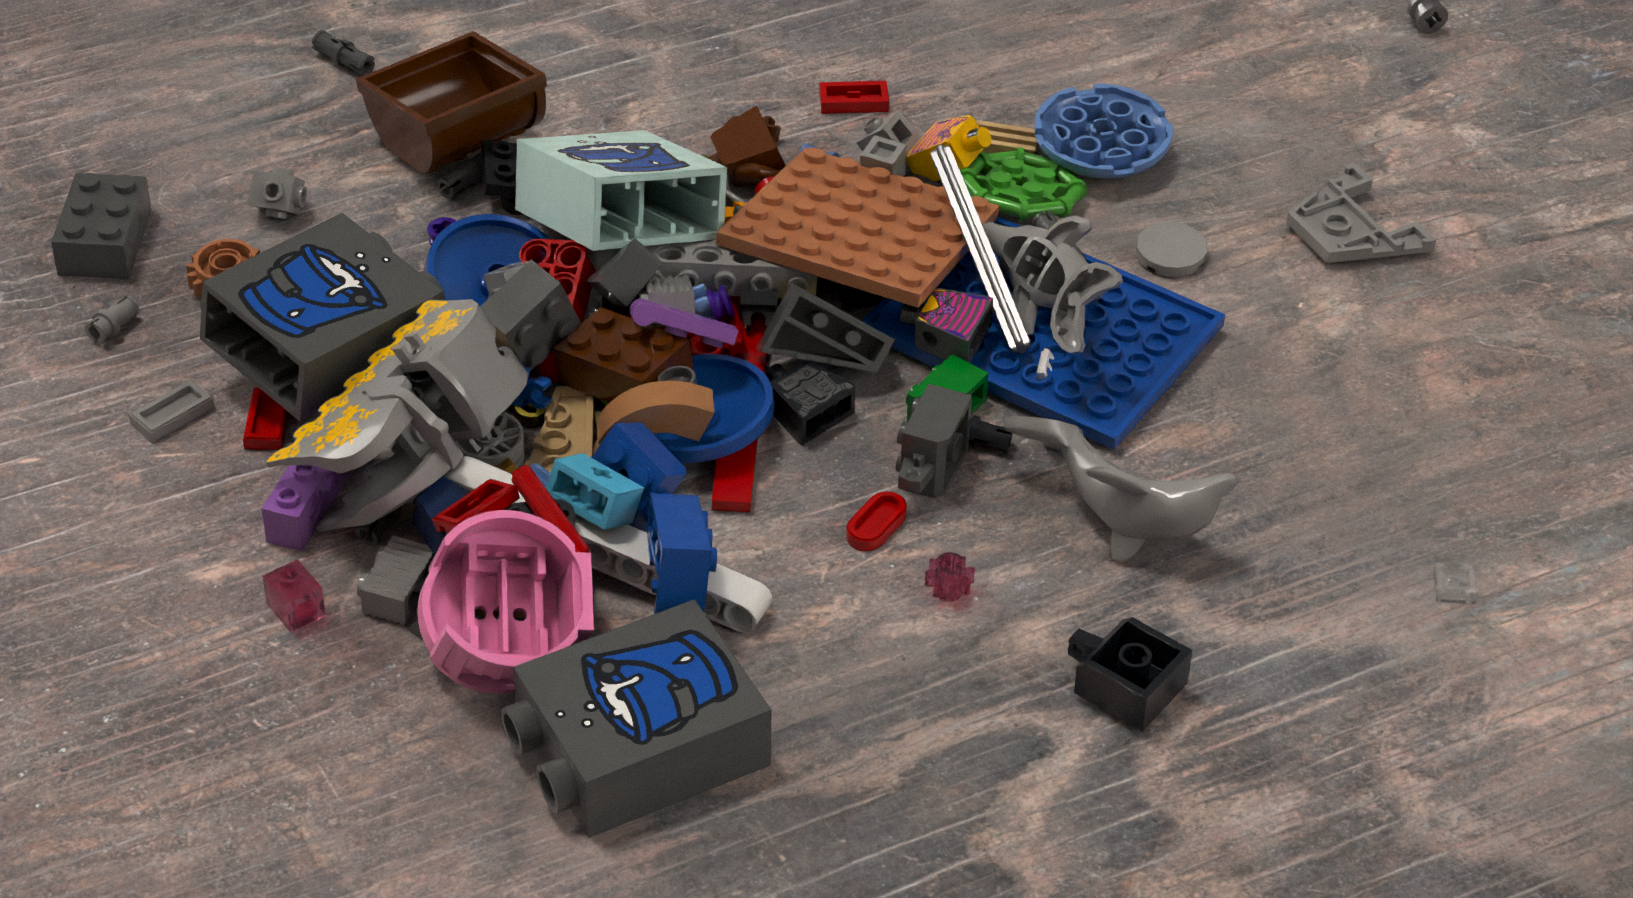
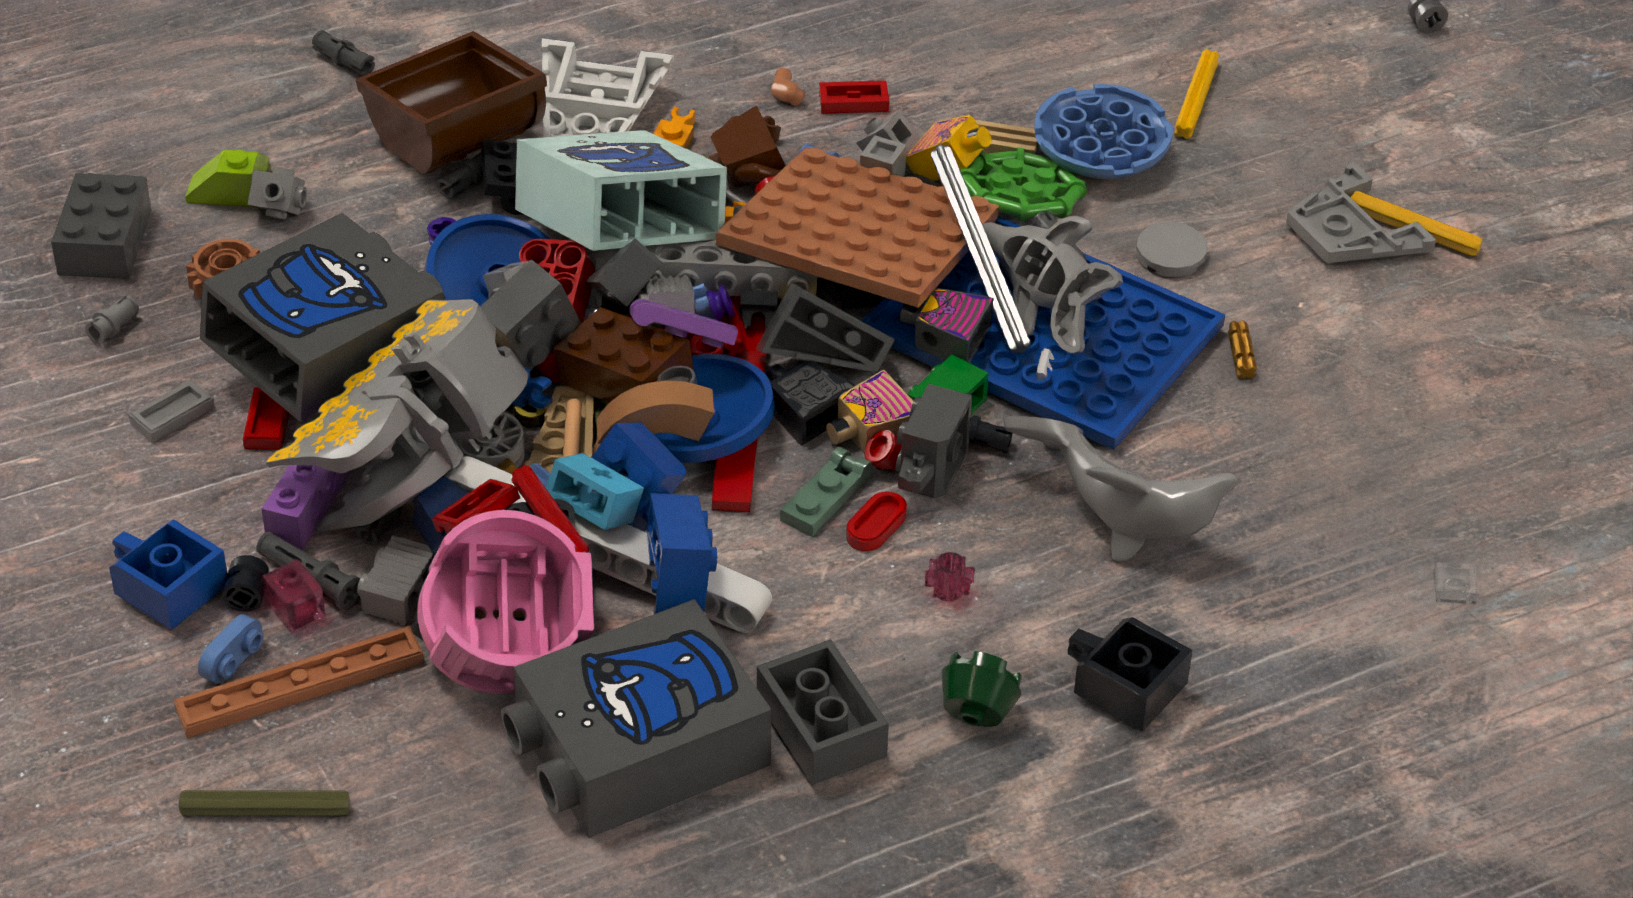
(167, 572): none -> blue hinge
(226, 178): none -> lime slope
(230, 649): none -> medium blue plate
(245, 583): none -> black wheel
(264, 803): none -> olive axle
(298, 681): none -> nougat tile
(326, 573): none -> dark grey pin
(572, 427): none -> light nougat bar
(594, 95): none -> white wedge
(679, 129): none -> light orange plate
(785, 90): none -> nougat arm
(823, 711): none -> dark grey brick
(826, 492): none -> sand green plate
(870, 408): none -> tan torso
(883, 450): none -> red tile
(979, 689): none -> dark green cone
(1196, 94): none -> yellow axle
(1242, 349): none -> pearl gold axle
(1399, 217): none -> yellow axle

